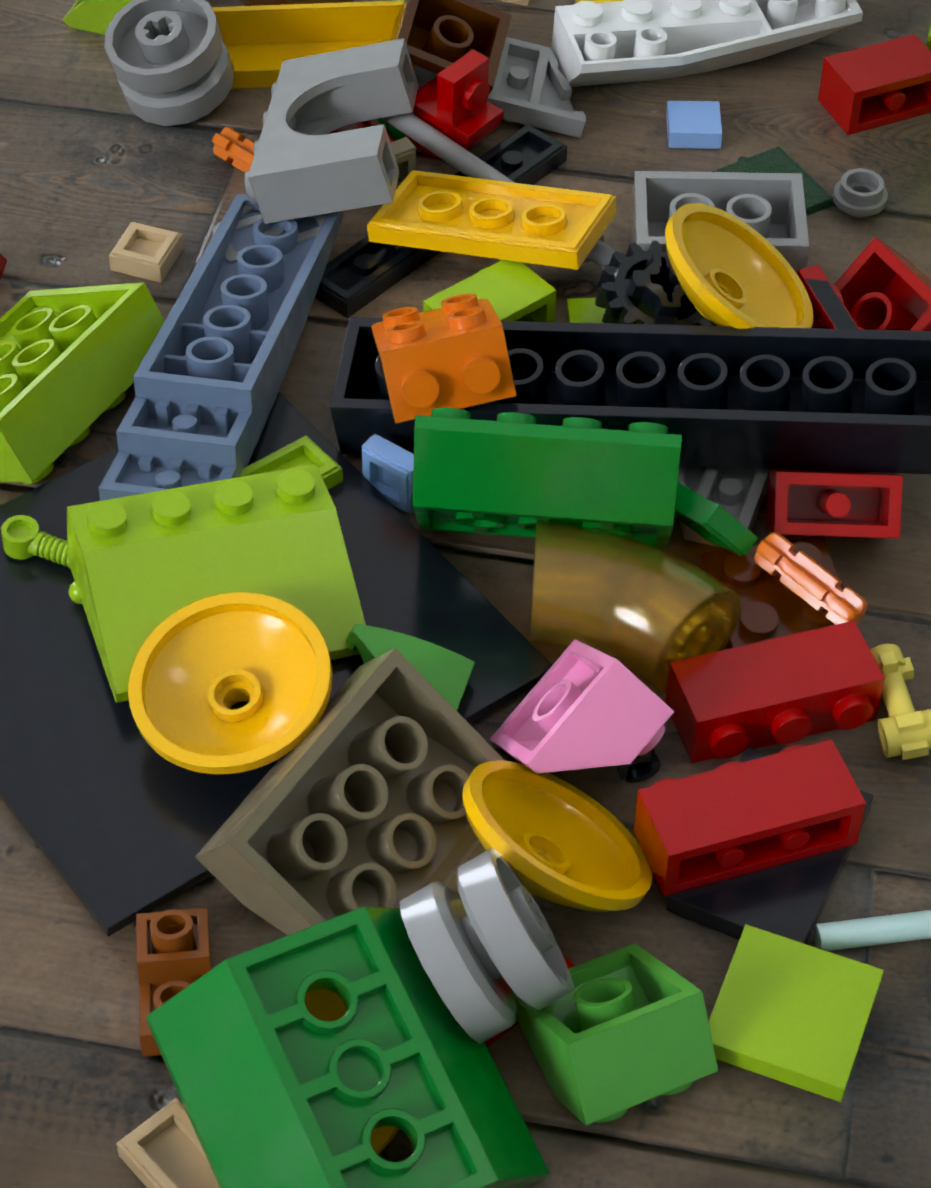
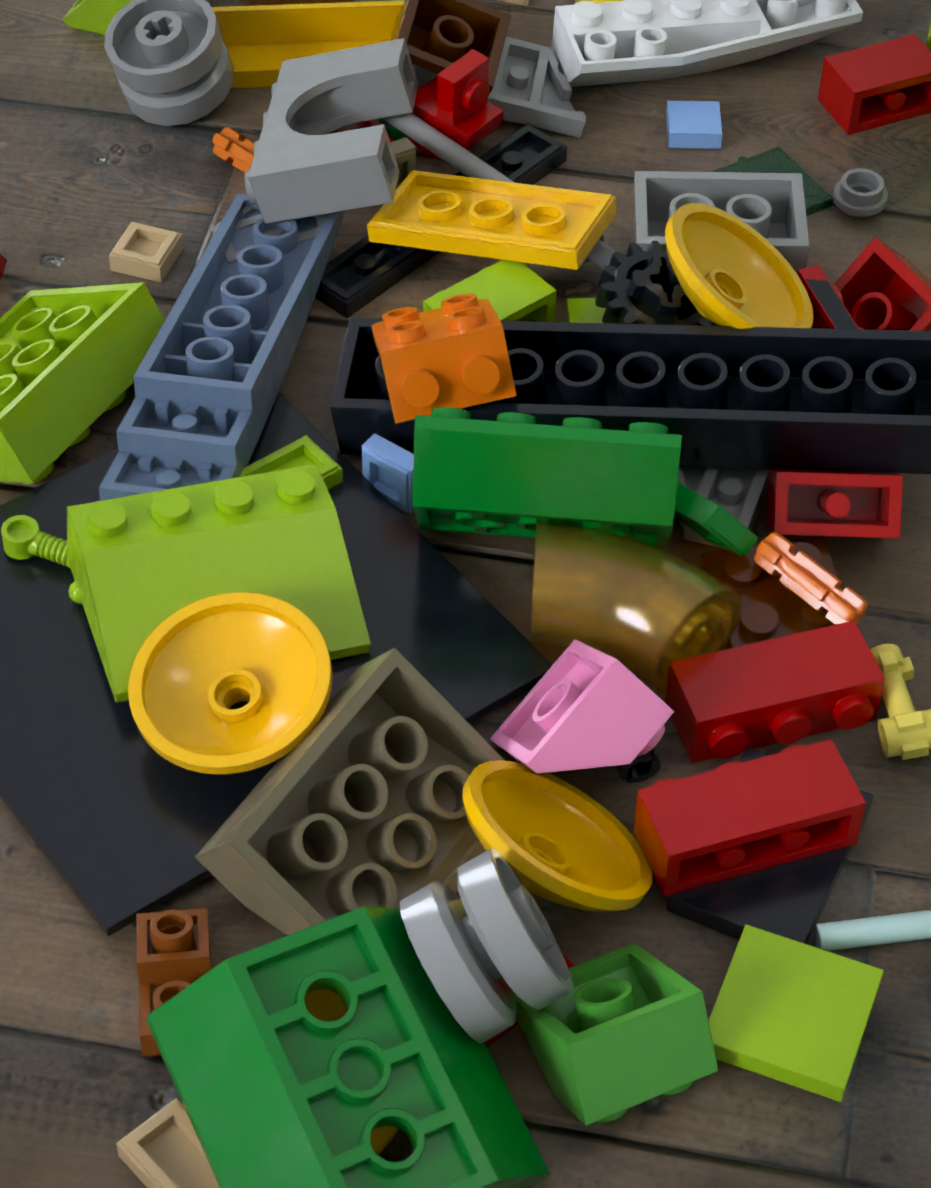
(439, 666): bright green slope -> none

